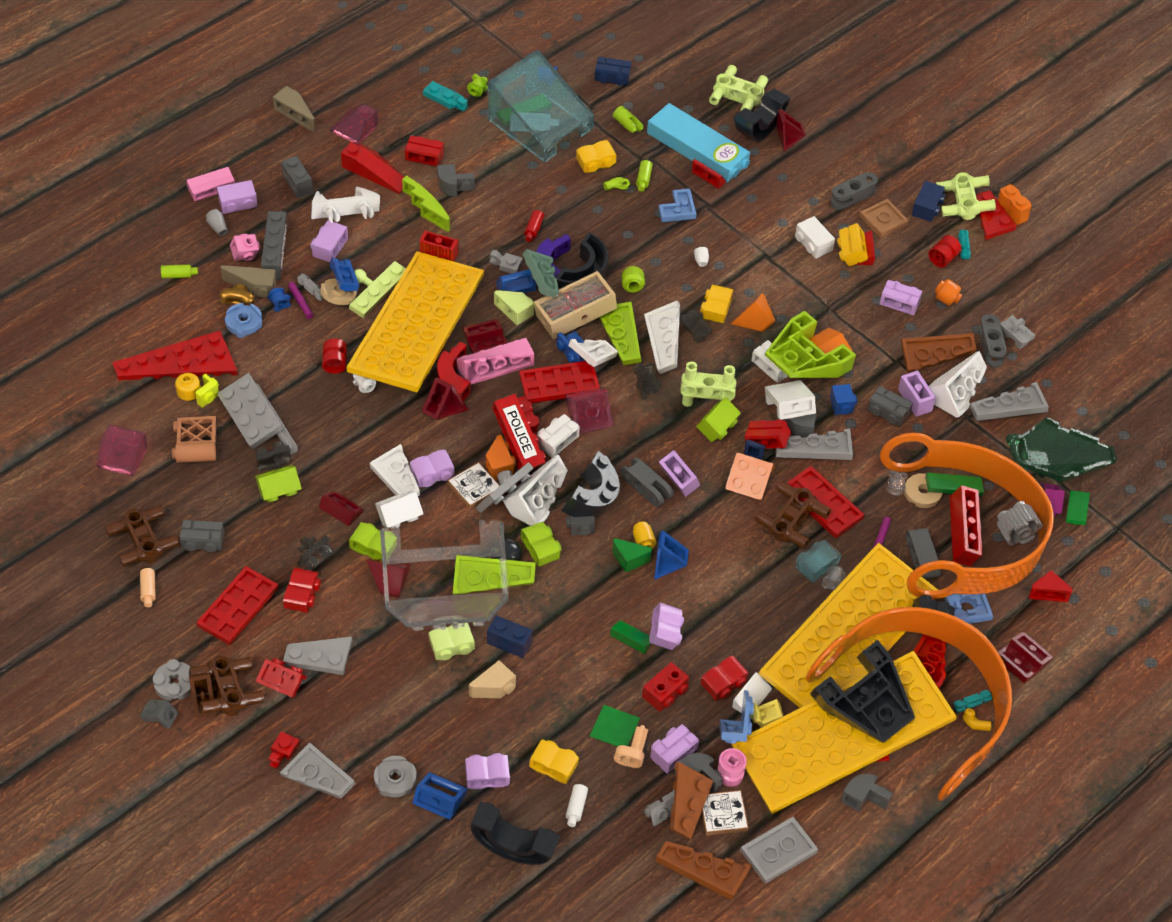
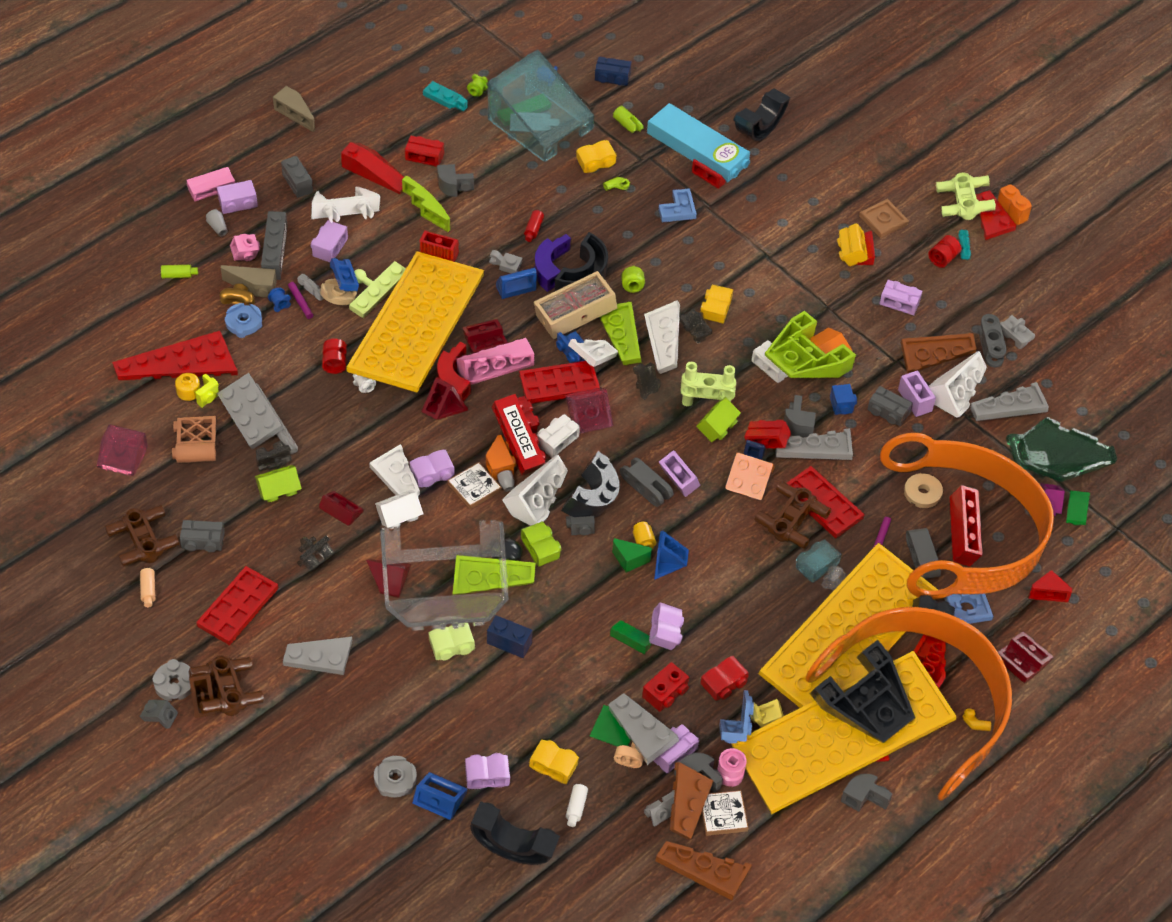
(280, 678): red bracket -> none
(283, 747): red plate -> none
(301, 590): red brick -> none
(318, 772): light grey wing -> none
(356, 123): clear pink slope -> none
(366, 541): lime brick -> none
(493, 682): tan slope -> none
(508, 486): light grey wing -> none
(514, 305): yellowish green slope -> none
(542, 272): sand green wing -> none
(644, 175): lime cylinder -> none
(645, 731): none -> light grey wing
(701, 256): white hose -> none
(738, 89): yellowish green piece -> none
(756, 315): orange slope -> none
(757, 688): white slope -> none
(779, 850): light grey plate -> none
(788, 129): dark red slope -> none
(791, 399): white panel -> none
(814, 237): white brick -> none
(853, 191): dark grey piece -> none
(896, 483): clear brick -> none
(928, 201): dark blue brick -> none
(948, 292): orange head -> none
(950, 483): green tile -> none
(972, 701): teal axle -> none
(1019, 524): light grey brick -> none

